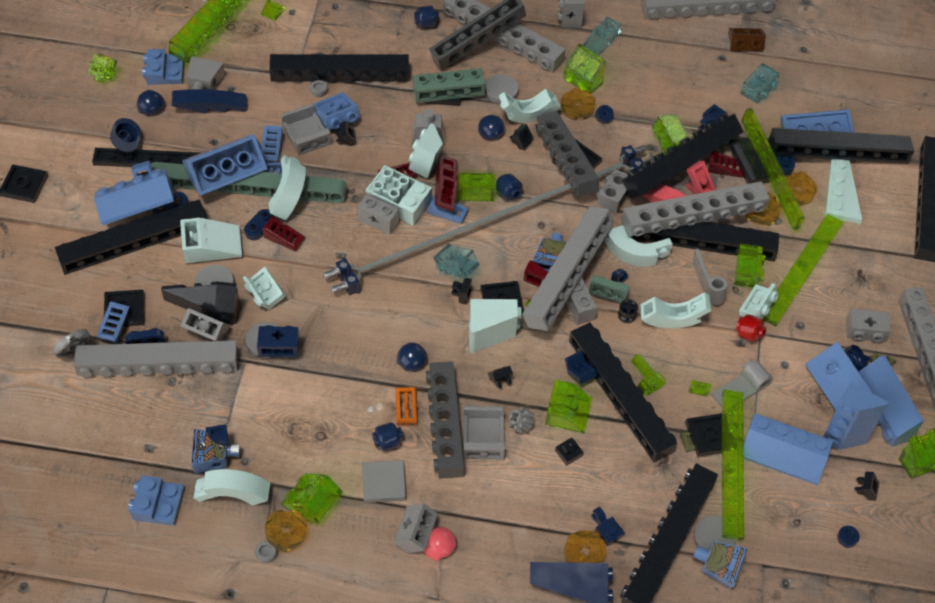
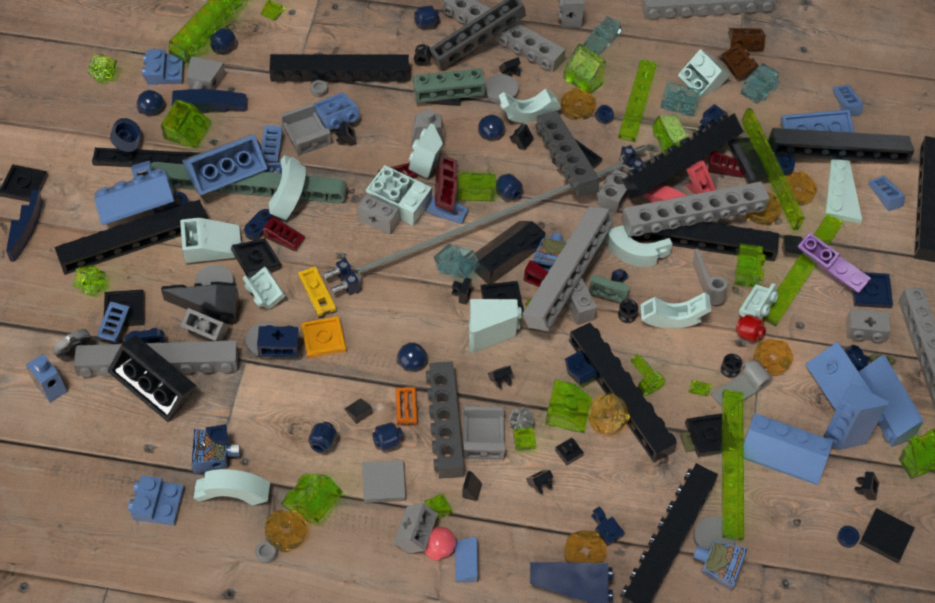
(24, 227): none -> dark blue slope
(42, 372): none -> medium blue torso
(89, 279): none -> clear neon green brick
(151, 377): none -> black slope
(185, 124): none -> clear neon green slope
(222, 40): none -> dark blue head
(255, 255): none -> black tile
(316, 291): none -> yellow plate
(322, 437): none -> dark blue head
(323, 337): none -> light orange tile
(359, 410): none -> black slope
(422, 55): none -> black wheel
(439, 505): none -> clear neon green tile
(466, 560): none -> medium blue slope
(471, 487): none -> black slope
(508, 250): none -> black slope
(510, 65): none -> black tile
(524, 439): none -> clear neon green tile
(540, 478): none -> black tile
(618, 417): none -> clear yellow plate
(637, 100): none -> clear neon green tile
(680, 98): none -> clear light blue brick
(704, 73): none -> light aqua slope
(735, 362): none -> black wheel
(739, 62): none -> reddish brown bracket
(780, 350): none -> clear yellow plate
(790, 244): none -> black slope
(833, 263): none -> medium lavender slope
(848, 100): none -> medium blue slope
(875, 293): none -> dark blue tile
(887, 535): none -> black tile
(891, 202): none -> medium blue slope

